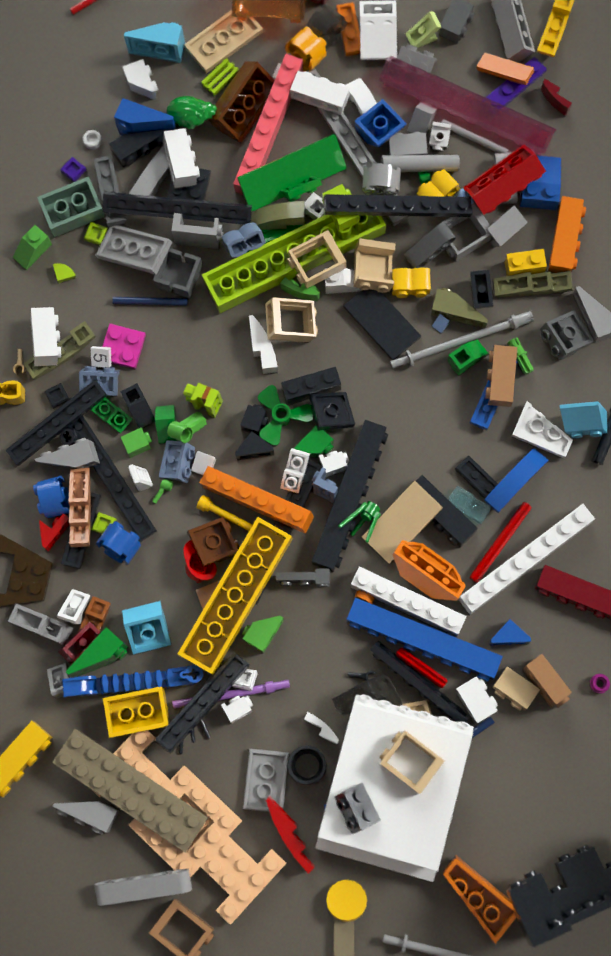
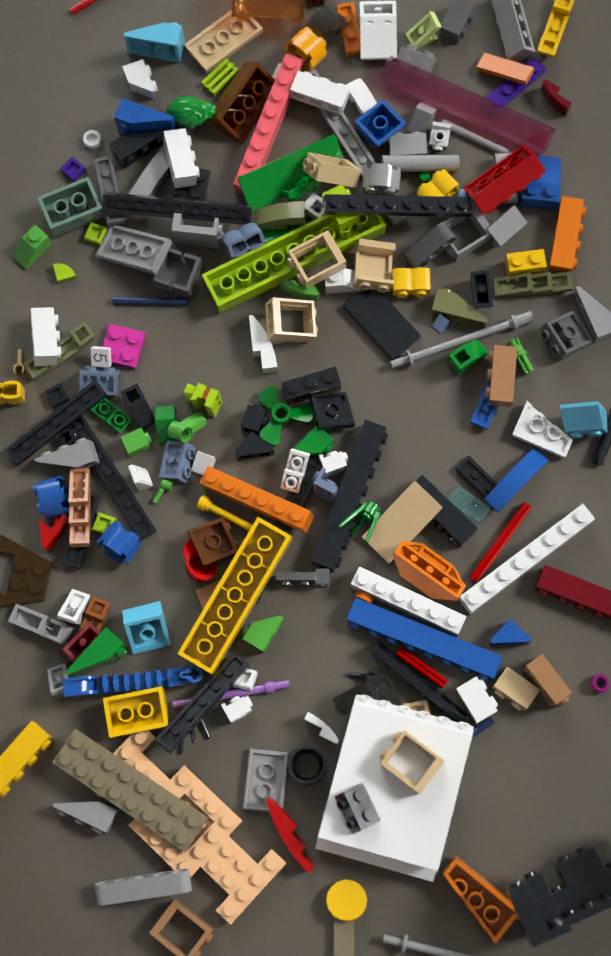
(331, 170): none -> tan window

